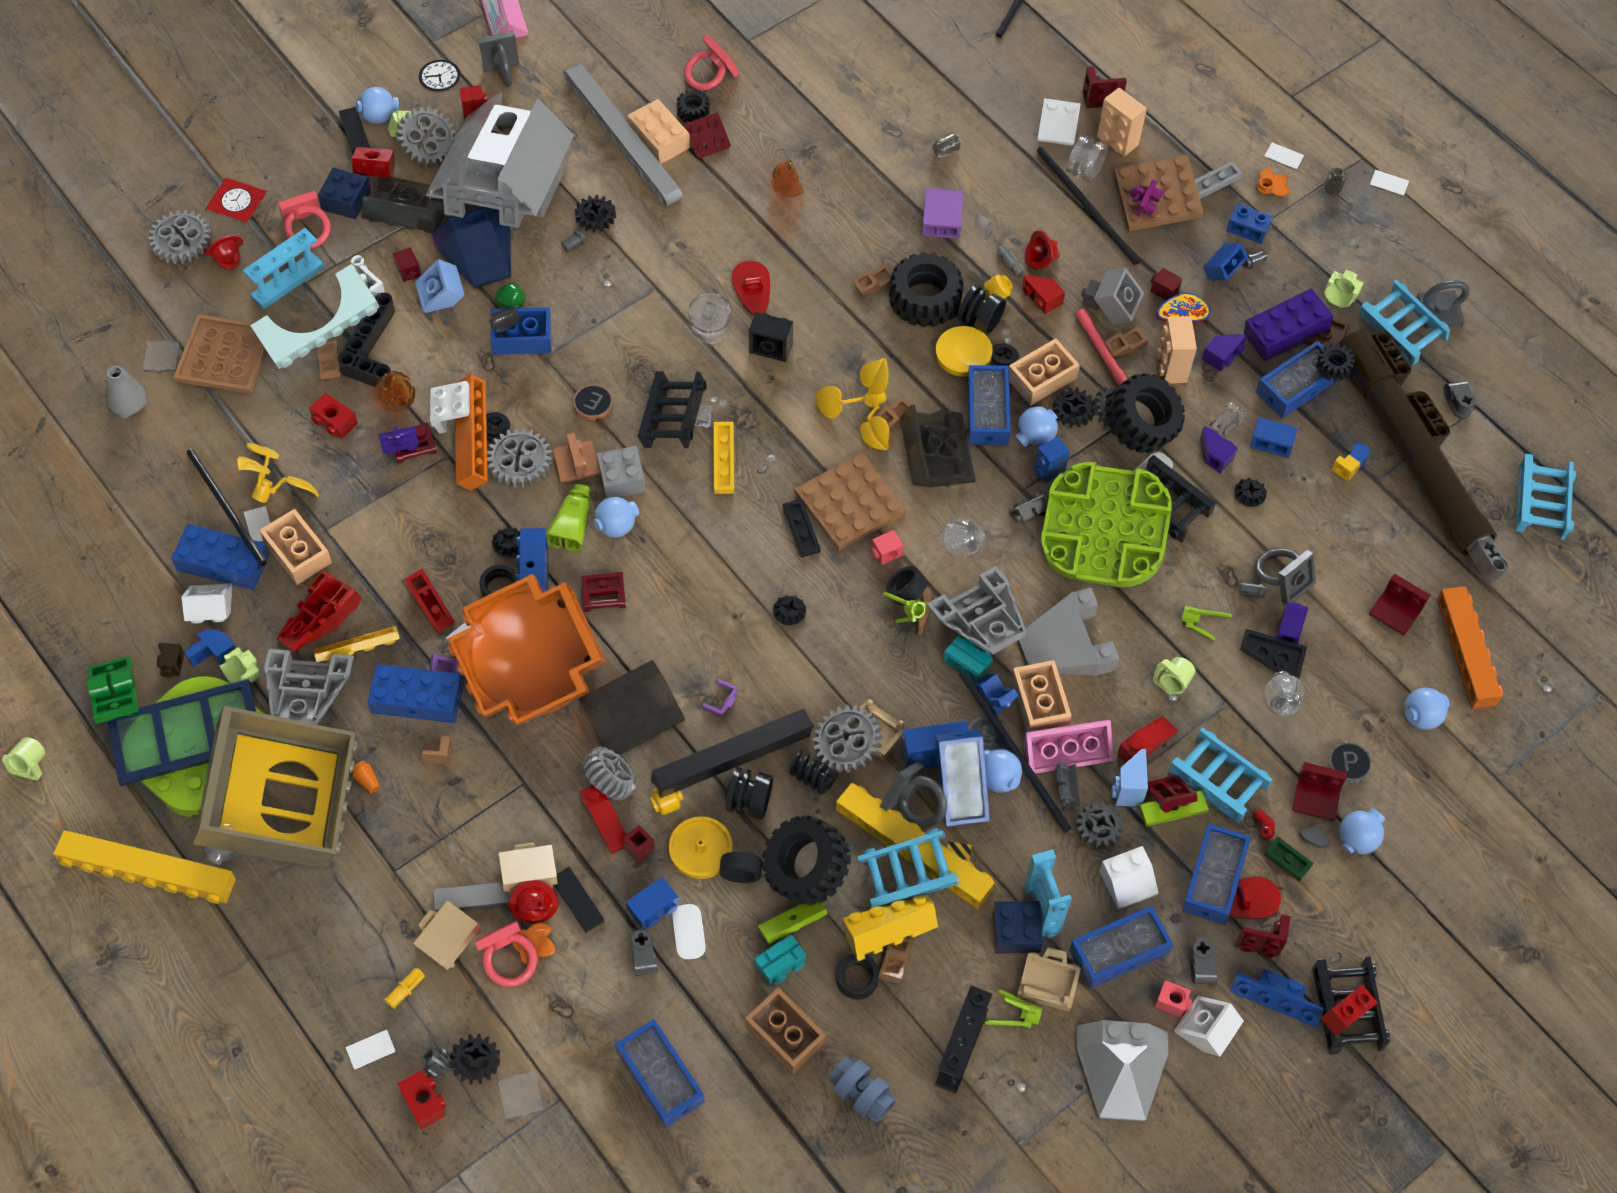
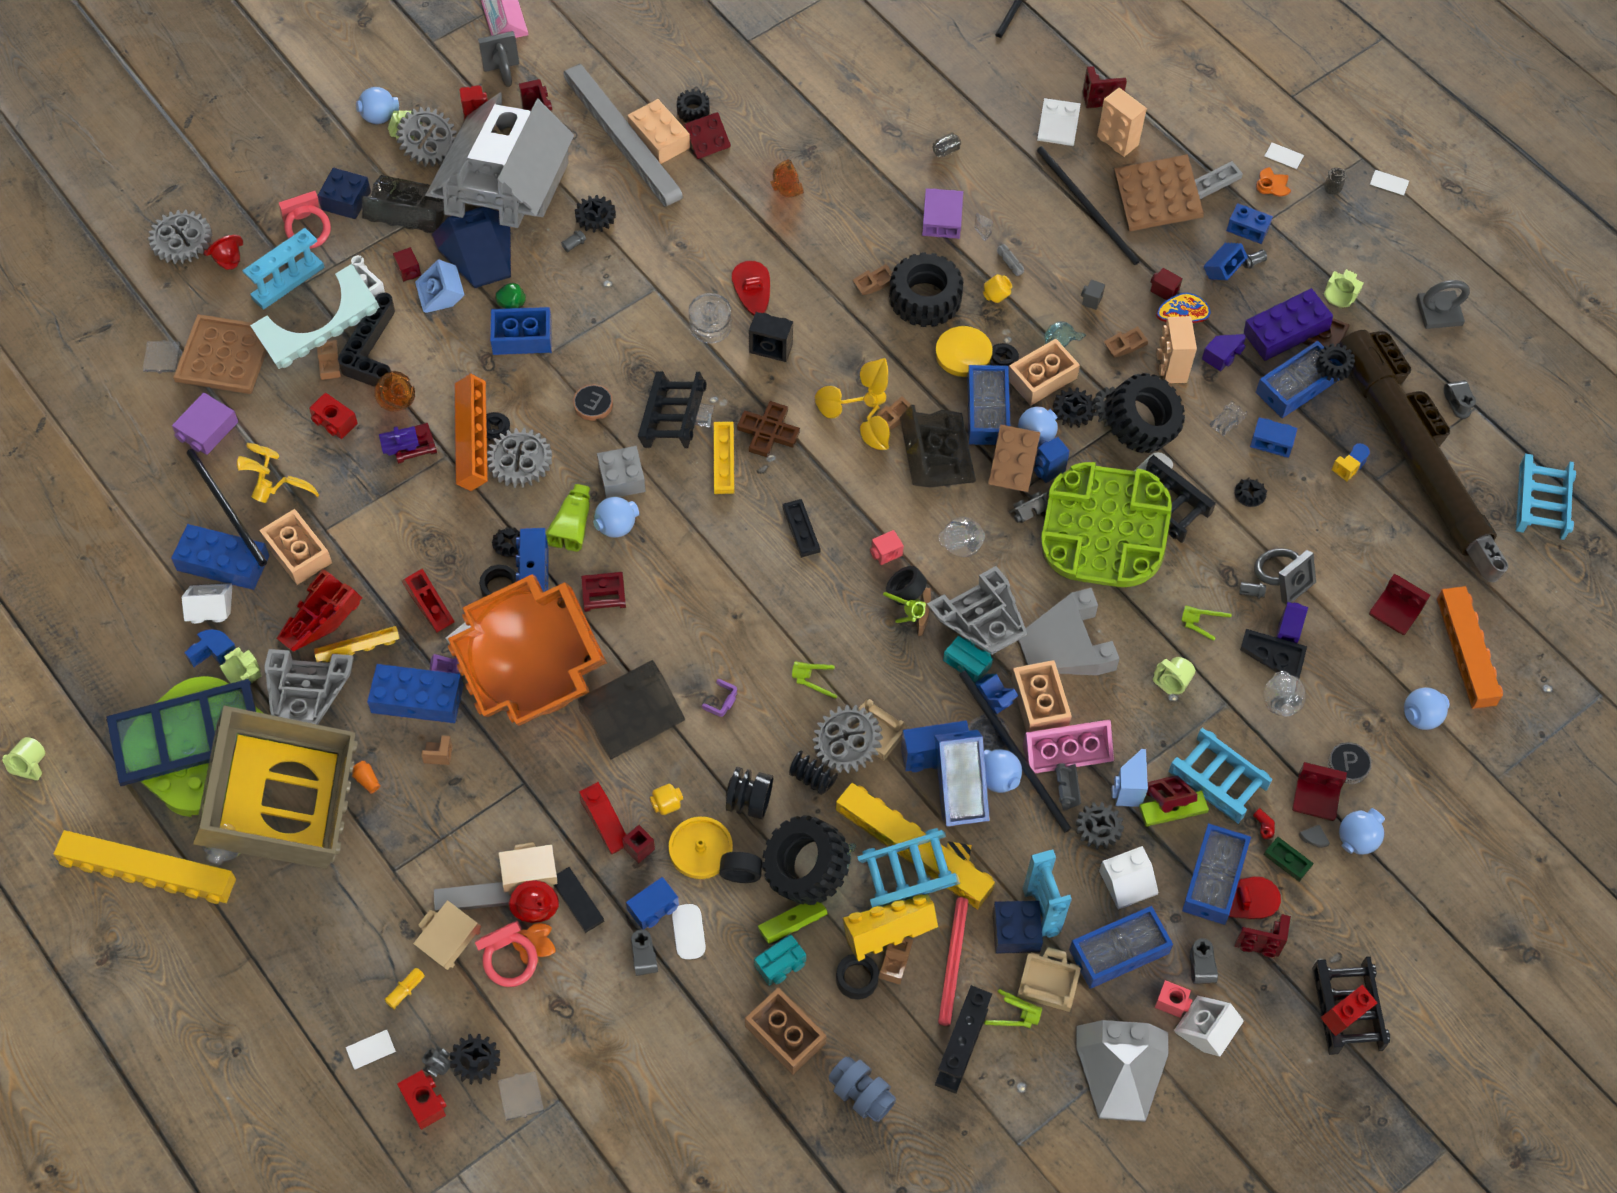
(112, 690): green plate -> none
(123, 392): light grey cone -> none
(170, 660): dark brown brick -> none
(204, 424): none -> medium lavender brick
(236, 200): red sticker -> none
(256, 520): white sticker -> none
(353, 129): black tile -> none
(373, 162): red brick -> none
(439, 75): sticker -> none
(449, 403): white bracket -> none
(504, 319): clear smoke brick -> none
(530, 92): none -> dark red bracket
(576, 460): nougat bracket -> none
(609, 773): light grey gear -> none
(659, 1073): clear brick -> none
(719, 59): coral tile -> none
(731, 753): black tile -> none
(768, 429): none -> reddish brown plate
(793, 617): black gear -> none
(803, 670): none -> lime plant
(850, 501): medium nougat plate -> none
(905, 787): dark grey tile -> none
(953, 961): none -> coral axle
(981, 309): black wheel -> none
(1014, 458): none -> medium nougat brick
(1041, 250): red helmet -> none
(1044, 292): red slope -> none
(1063, 333): none -> clear light blue hat
(1086, 158): clear wheel -> none
(1087, 324): coral piece -> none
(1119, 295): light grey brick -> none
(1148, 738): red slope -> none
(1151, 192): magenta hips -> none
(1216, 450): dark purple slope -> none
(1278, 994): blue bracket -> none
(1411, 352): medium azure fence -> none

